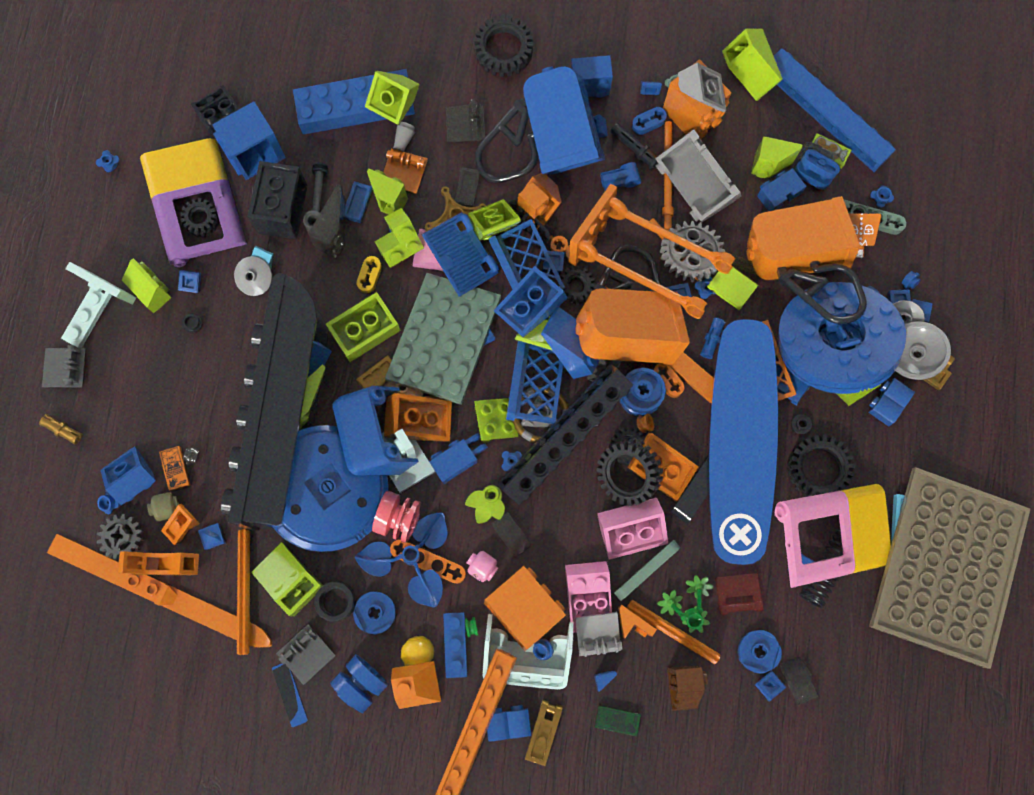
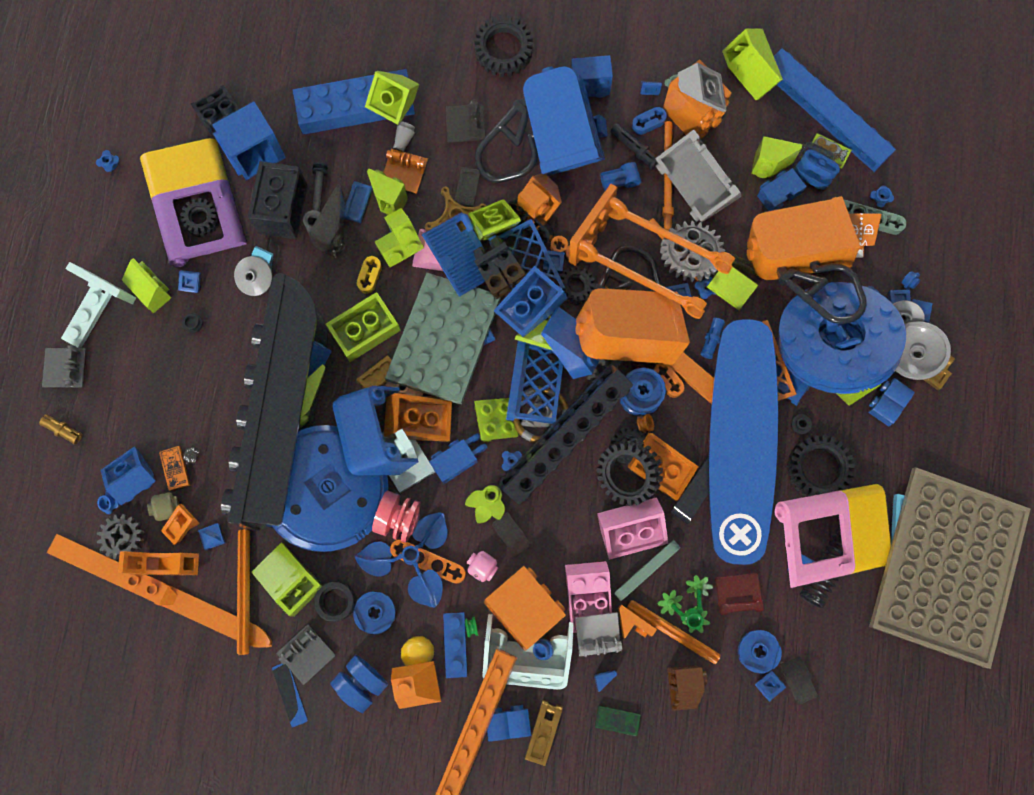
(496, 261): none -> hips

